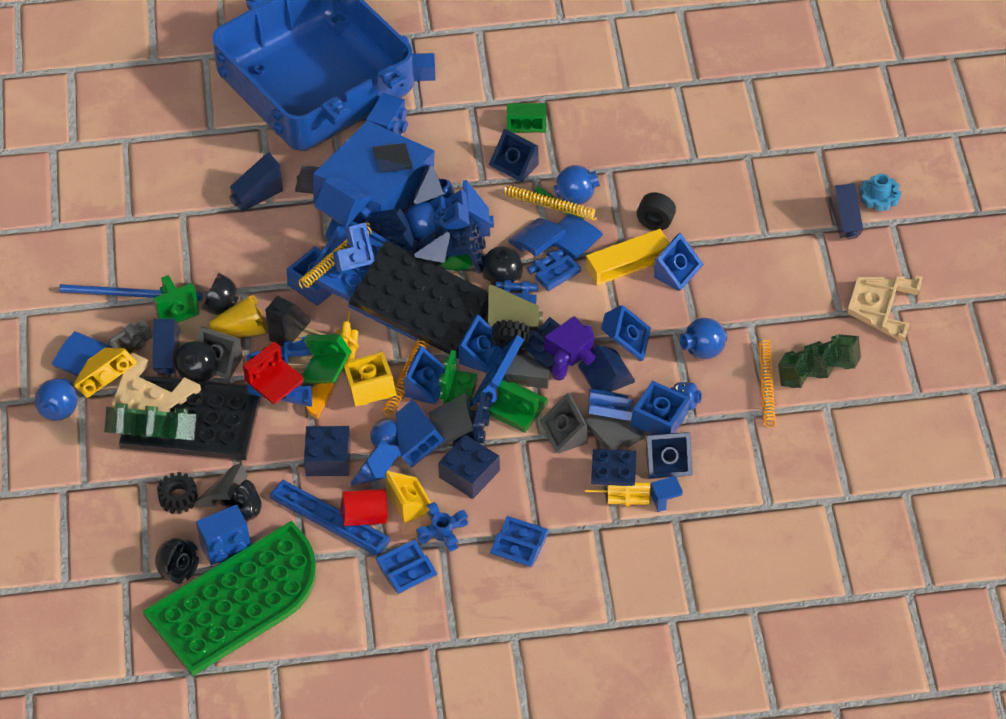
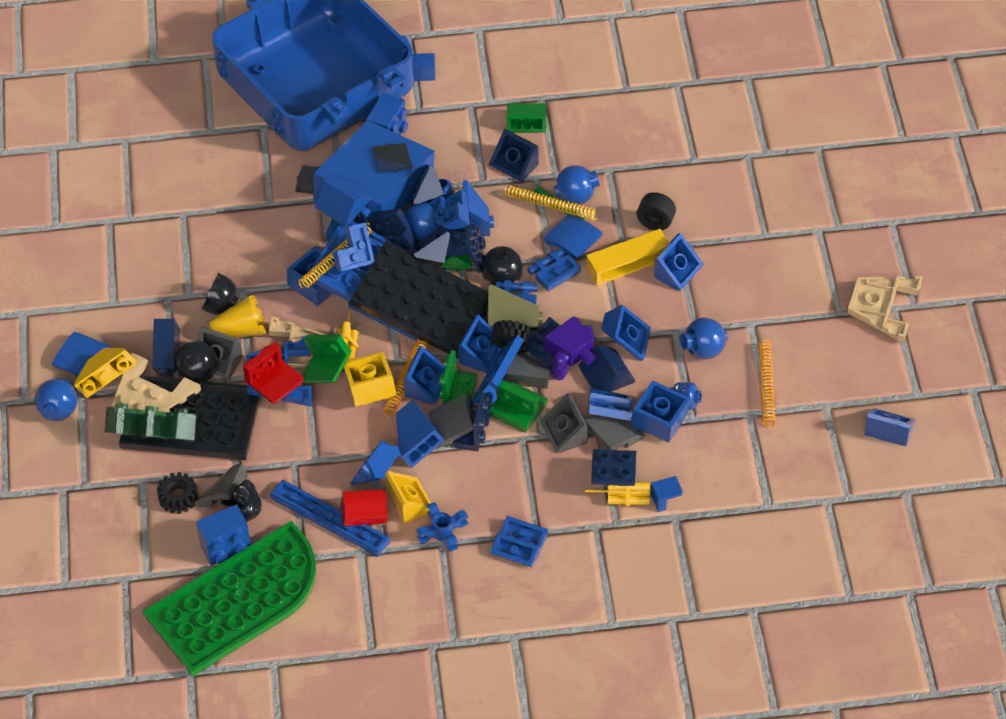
(115, 291): blue piece -> none
(132, 337): dark grey piece -> none
(176, 303): green bracket -> none
(176, 559): black cylinder -> none
(257, 183): dark blue slope -> none
(285, 321): black slope -> none
(320, 396): light orange tile -> none
(327, 451): dark blue brick -> none
(384, 430): blue hair -> none
(406, 566): blue slope -> none
(469, 466): dark blue brick -> none
(537, 236): blue slope -> none
(669, 455): dark blue slope -> none
(819, 360): clear green brick -> none
(846, 210): dark blue slope -> none
(880, 192): dark azure plant -> none
(889, 426): none -> blue slope

